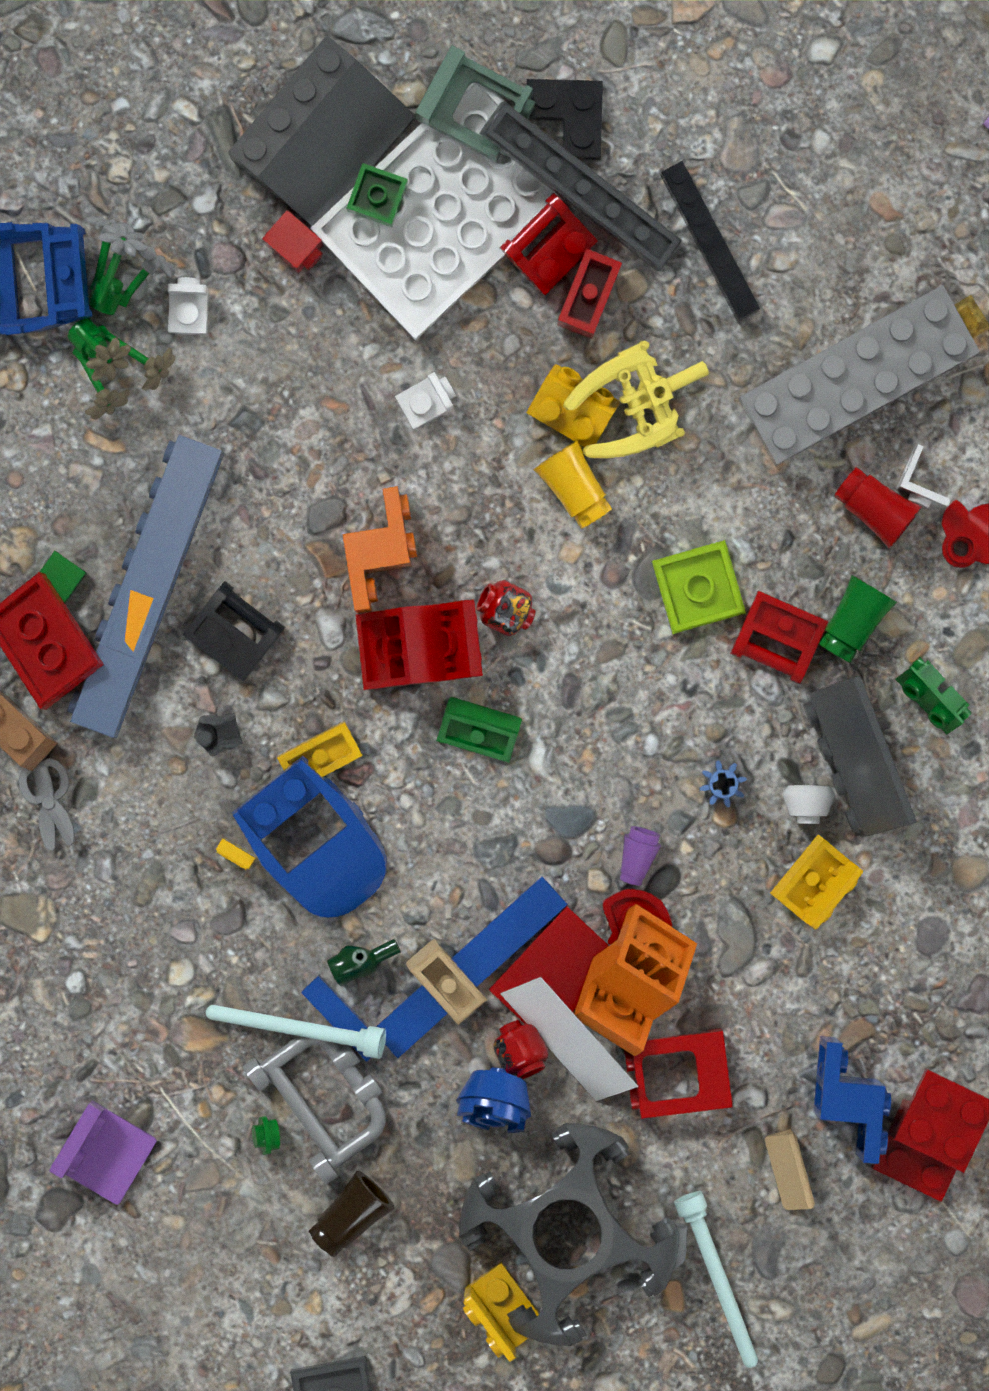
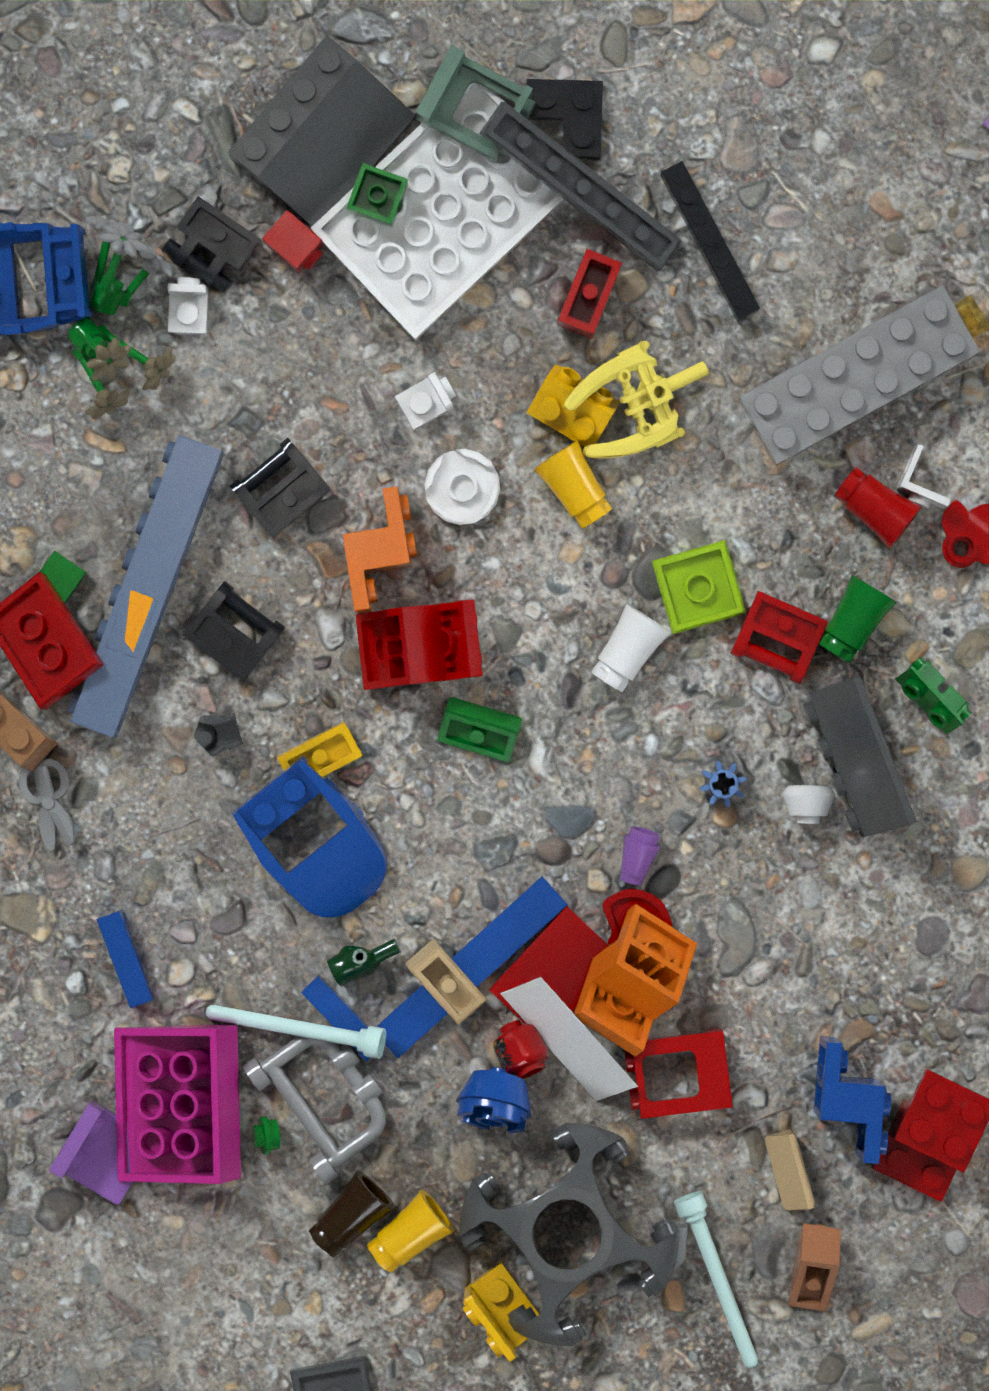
(125, 958): none -> blue piece
(178, 1102): none -> dark pink slope
(217, 234): none -> black plate
(236, 854): yellow tile -> none
(286, 499): none -> black plate
(410, 1232): none -> yellow plant
(462, 487): none -> white tile
(505, 608): head -> none
(556, 251): red plate -> none
(628, 648): none -> white plant
(815, 1267): none -> nougat slope
(817, 882): yellow bracket -> none

